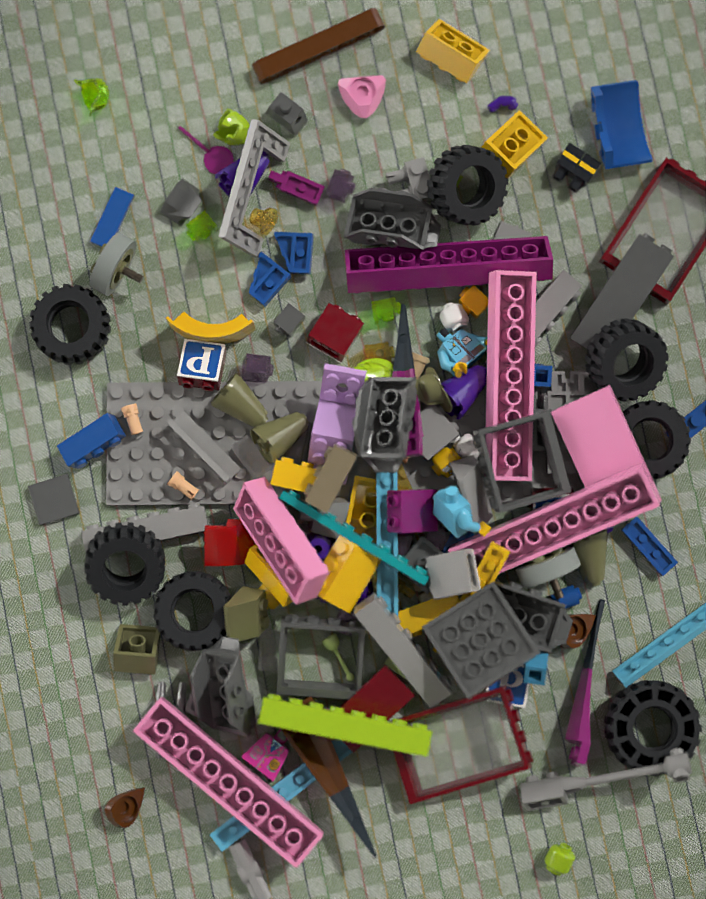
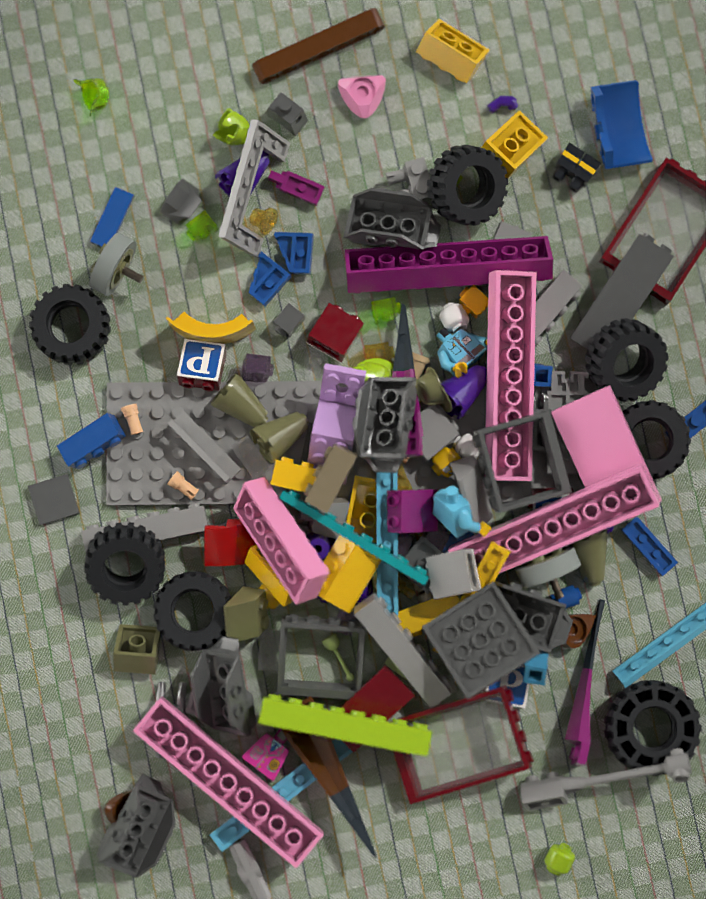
(140, 831): none -> dark grey slope
(215, 157): magenta piece -> none
(341, 185): clear purple brick -> none

